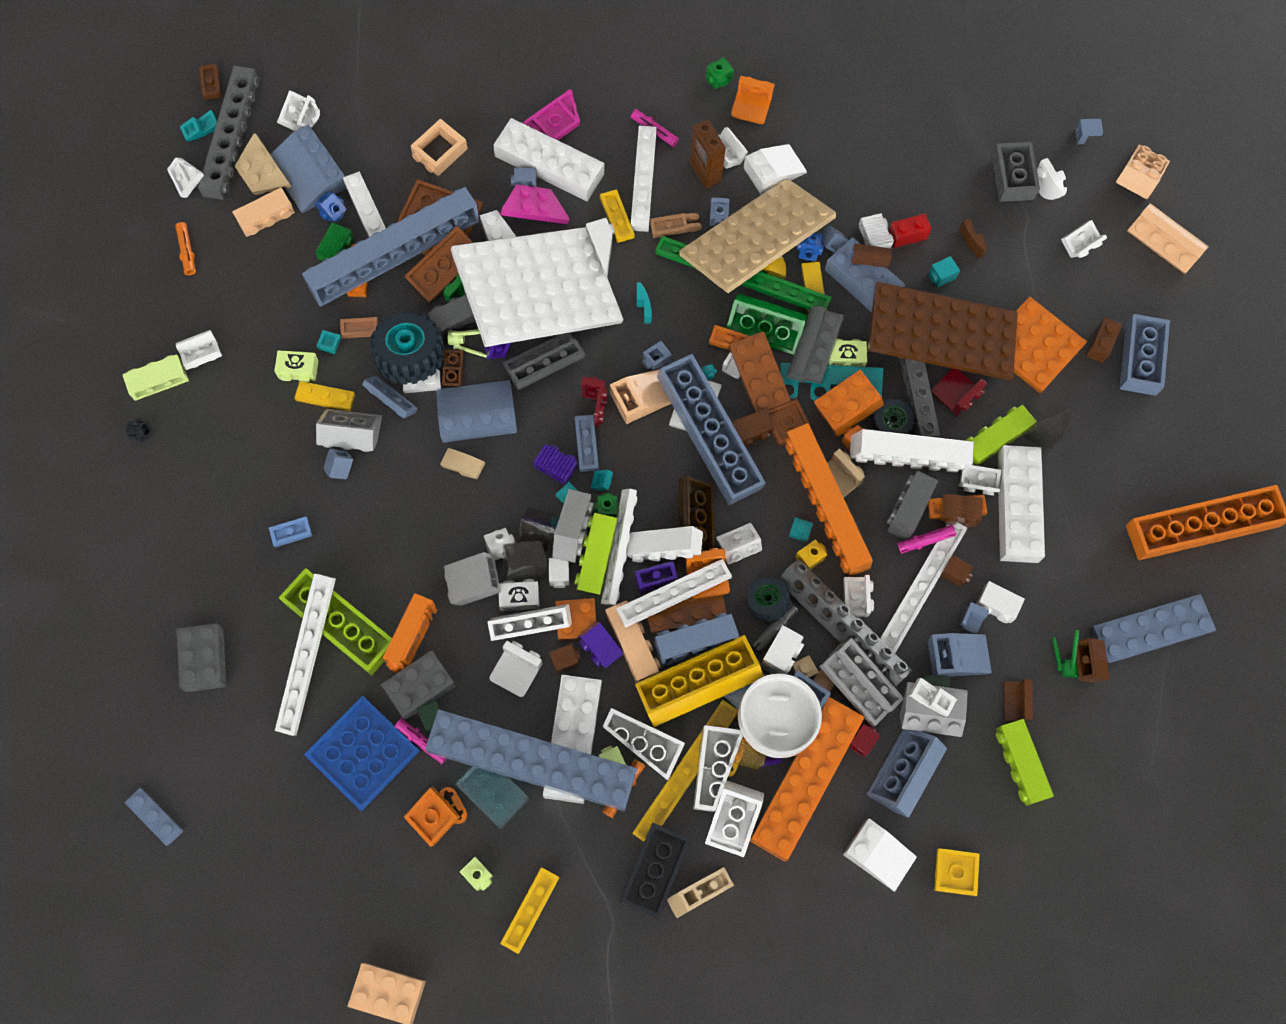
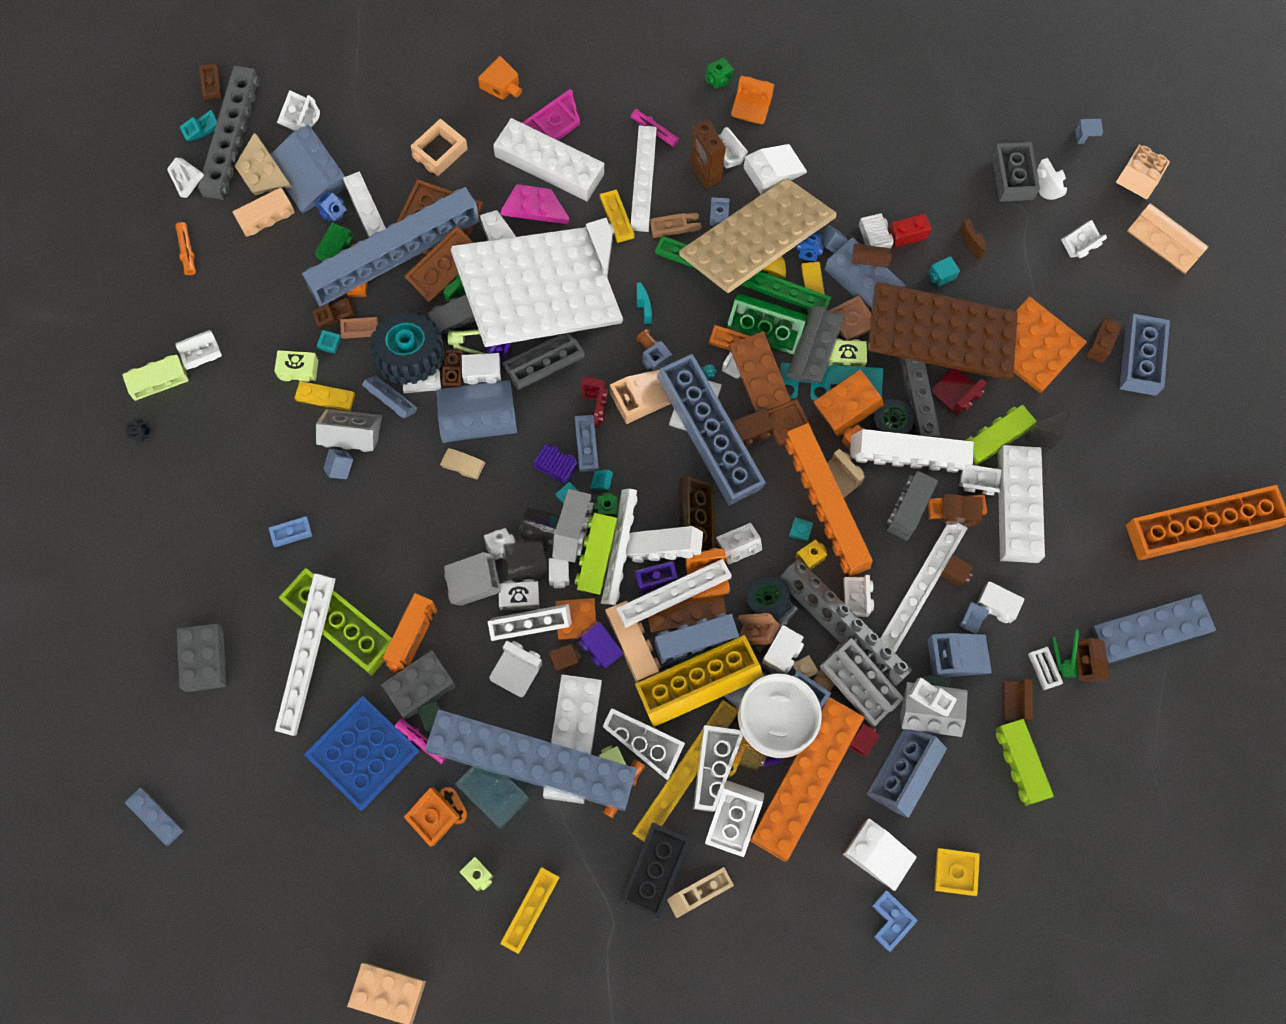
(331, 314): none -> reddish brown slope
(481, 368): none -> white brick
(500, 79): none -> orange torso
(524, 176): sand blue brick -> none
(646, 339): none -> dark orange bush
(758, 628): none -> nougat bracket
(856, 318): none -> nougat plate
(898, 921): none -> medium blue plate
(926, 539): dark pink pin -> none
(1032, 655): none -> white tile

